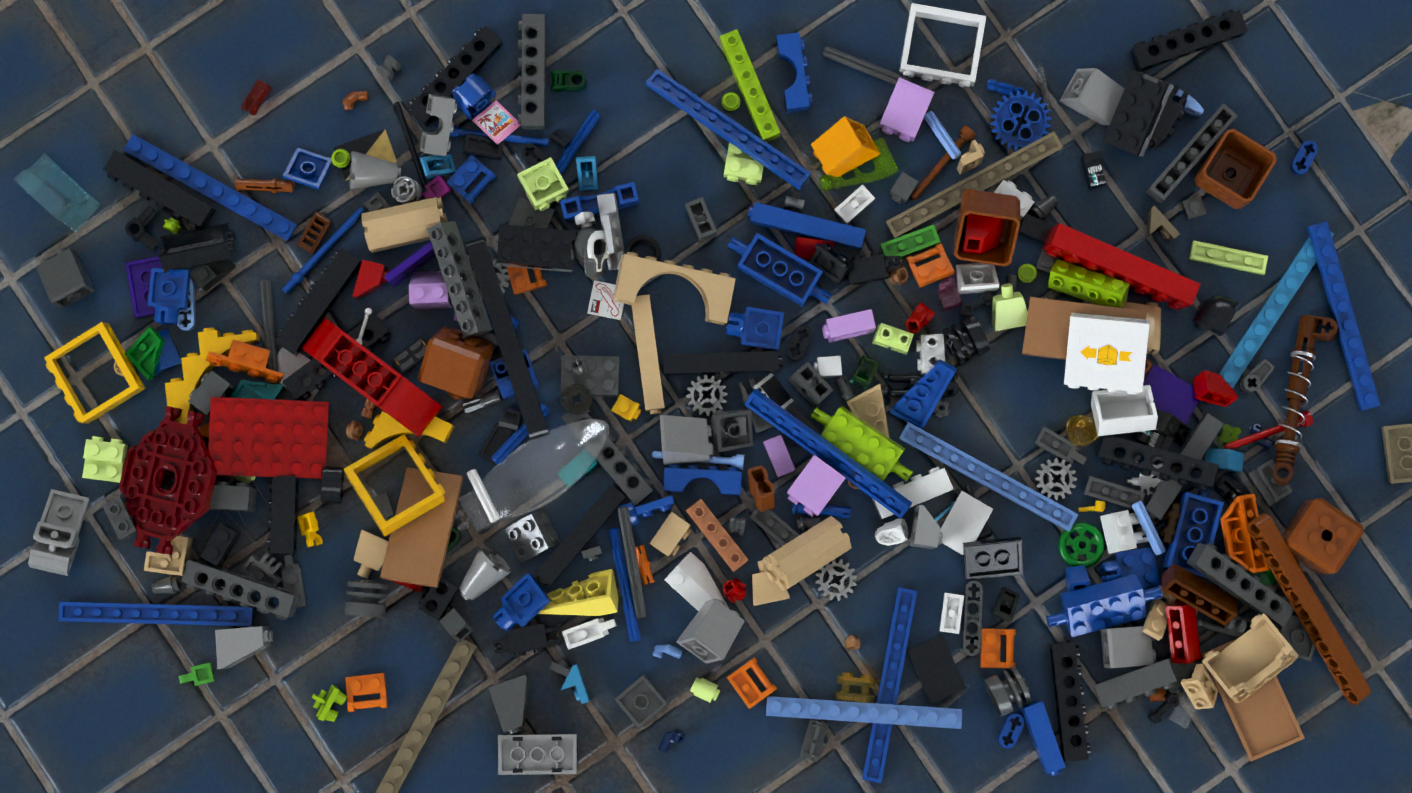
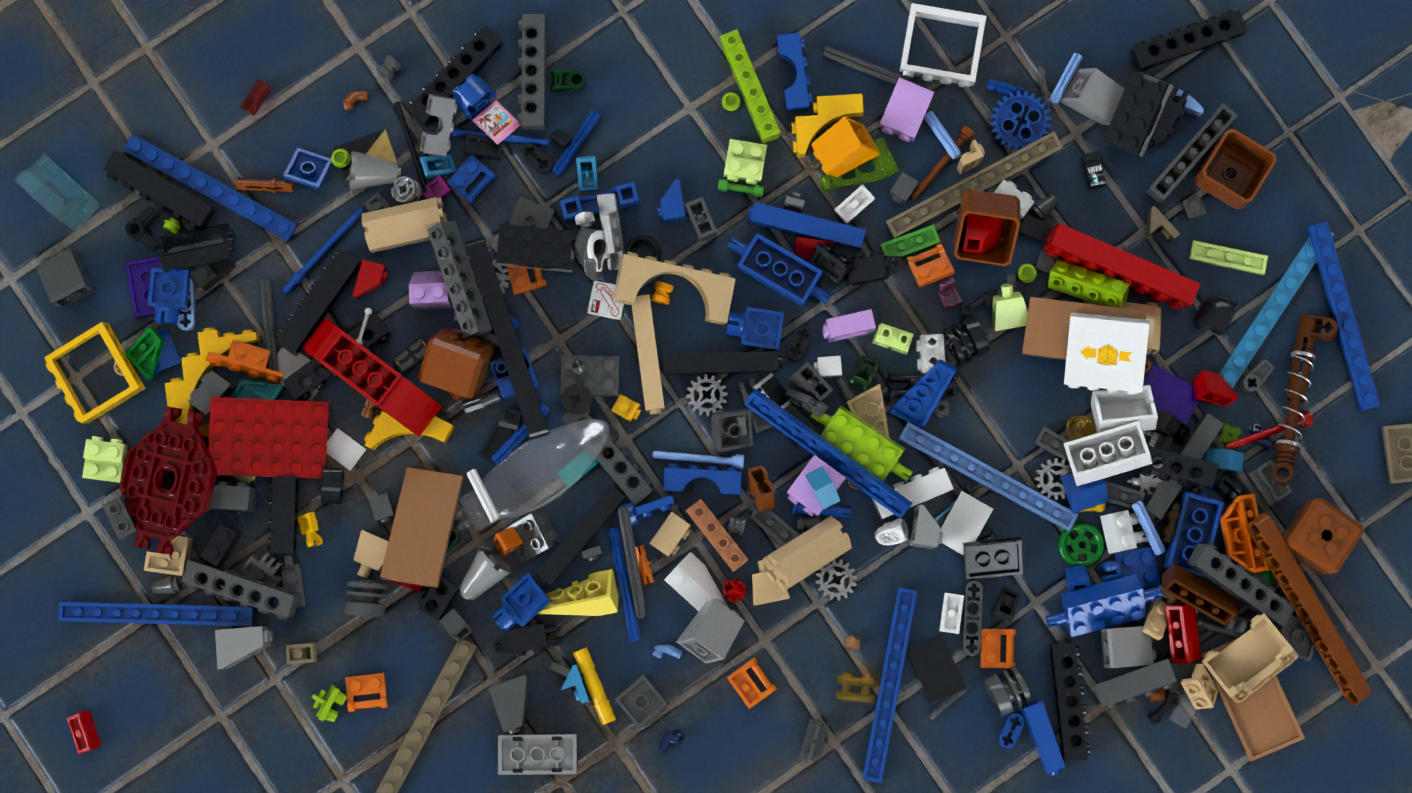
(58, 532): light grey piece -> none
(83, 731): none -> red slope
(200, 675): bright green plate -> none
(301, 653): none -> dark tan slope
(313, 223): reddish brown slope -> none
(344, 449): none -> white sticker
(354, 430): medium nougat plate -> none
(409, 514): yellow window -> none
(410, 265): dark purple tile -> none
(507, 541): none -> orange slope
(543, 184): yellowish green plate -> none
(587, 632): white hinge -> none
(594, 686): none -> yellow piece
(662, 293): none -> light orange wheel
(672, 204): none -> blue slope
(685, 439): light grey slope -> none
(705, 689): yellowish green brick -> none
(724, 185): none -> bright green bar
(728, 129): blue plate -> none
(779, 456): lavender tile -> none
(807, 402): none -> dark grey hinge
(823, 487): none -> dark azure slope
(828, 110): none -> yellow arch
(864, 712): medium blue plate -> none
(899, 276): medium nougat plate -> none
(919, 318): red piece -> none
(976, 278): white slope -> none
(1065, 78): none -> light blue axle
(1085, 495): none -> blue slope
(1108, 453): none -> white brick
(1307, 159): blue beam -> none

